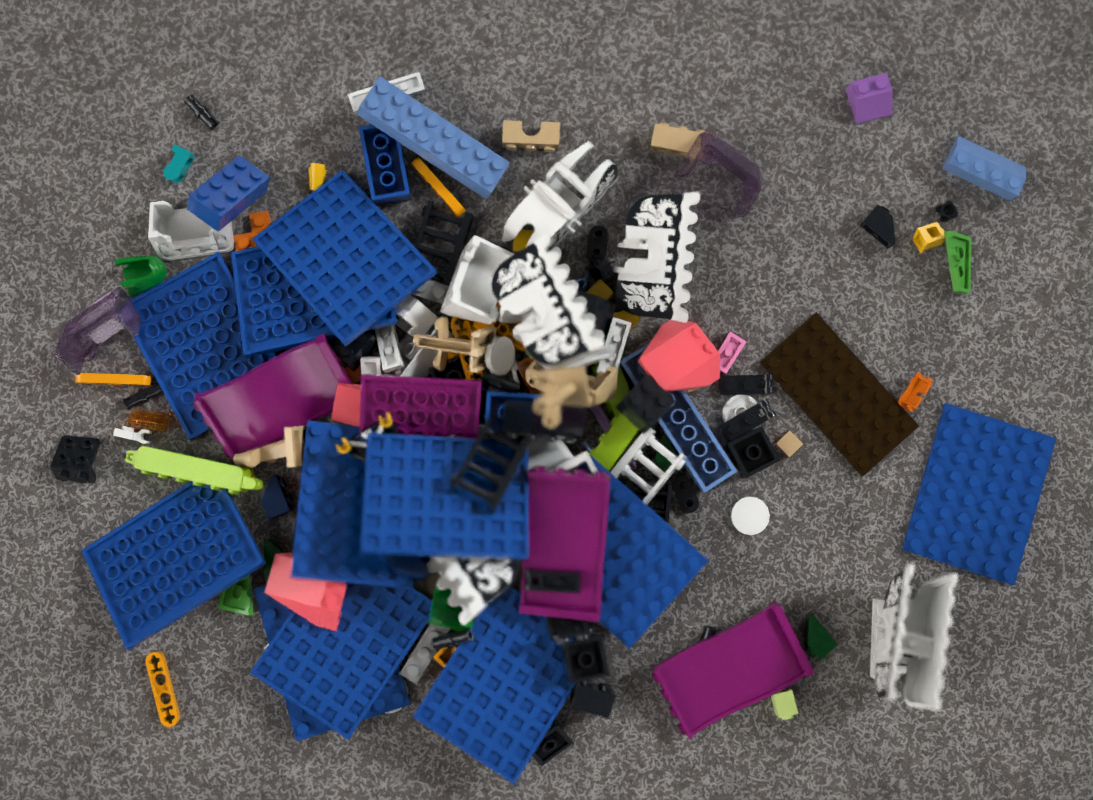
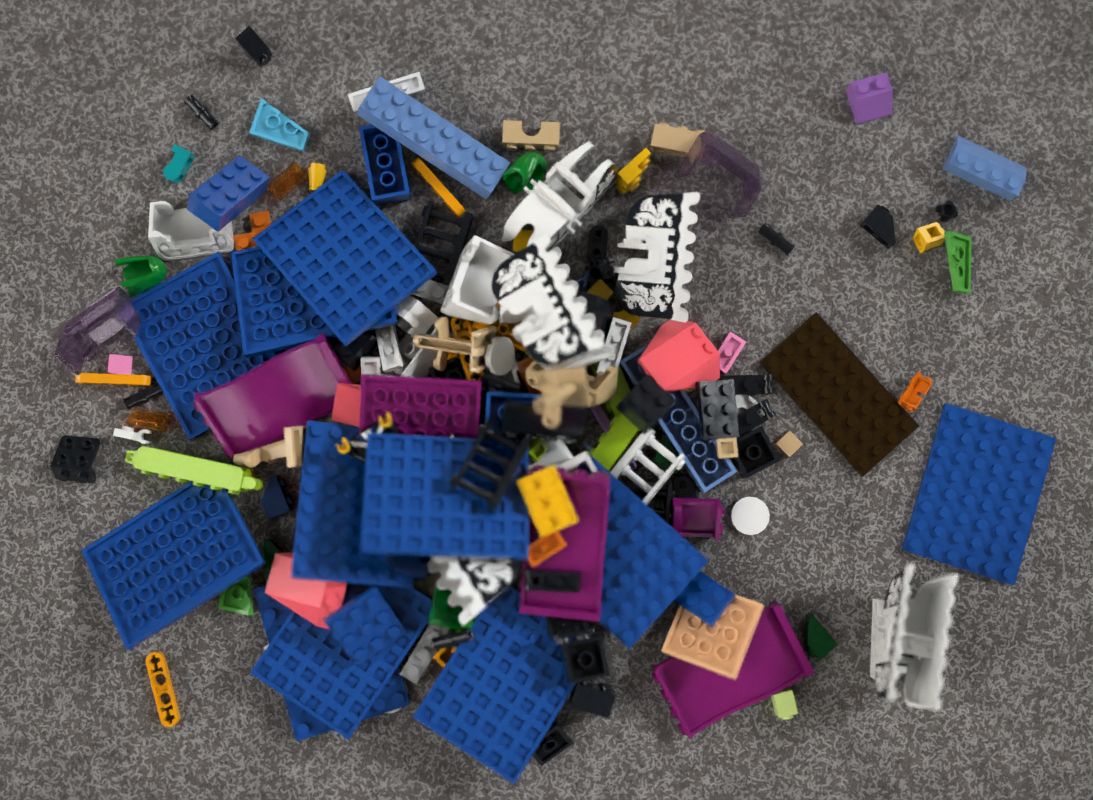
(120, 364): none -> bright pink slope
(254, 47): none -> black slope
(277, 128): none -> medium azure wing
(287, 181): none -> clear orange plate
(365, 625): none -> blue plate
(523, 170): none -> green hair
(536, 449): none -> lime tile
(545, 547): none -> orange plate
(547, 500): none -> yellow plate
(630, 175): none -> yellow plate
(697, 517): none -> magenta panel
(705, 598): none -> blue plate
(715, 647): none -> light nougat plate
(717, 409): none -> black plate
(726, 448): none -> tan plate
(776, 238): none -> black pin

